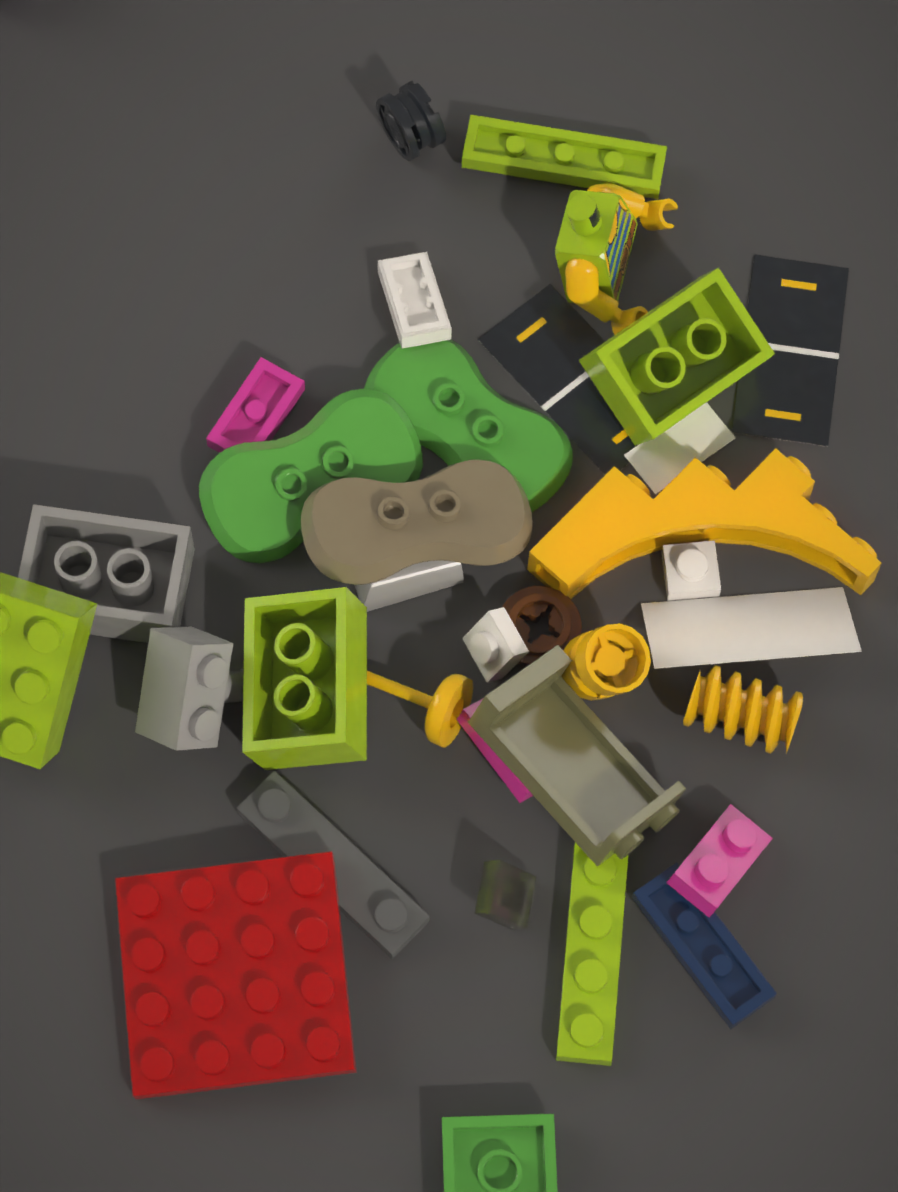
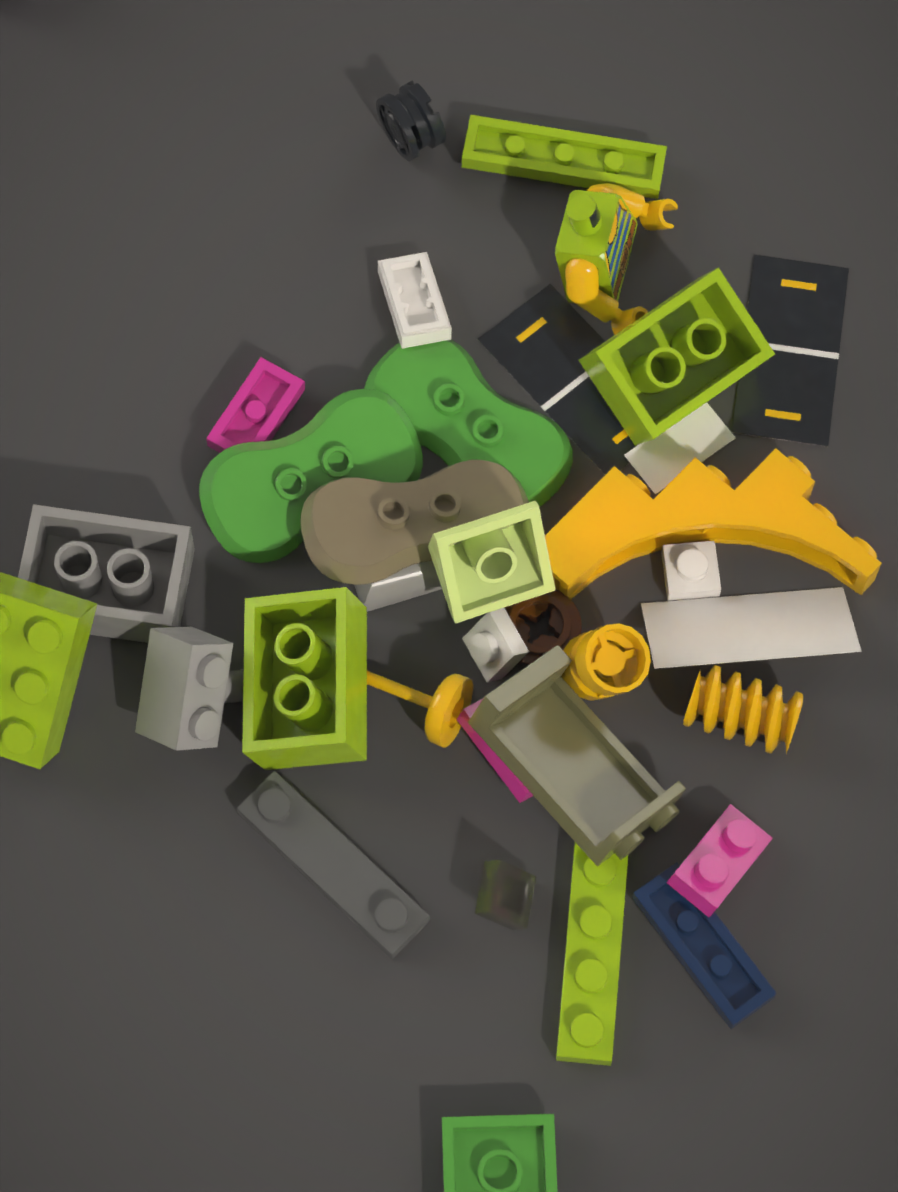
(234, 975): red plate -> none
(492, 562): none -> yellowish green slope

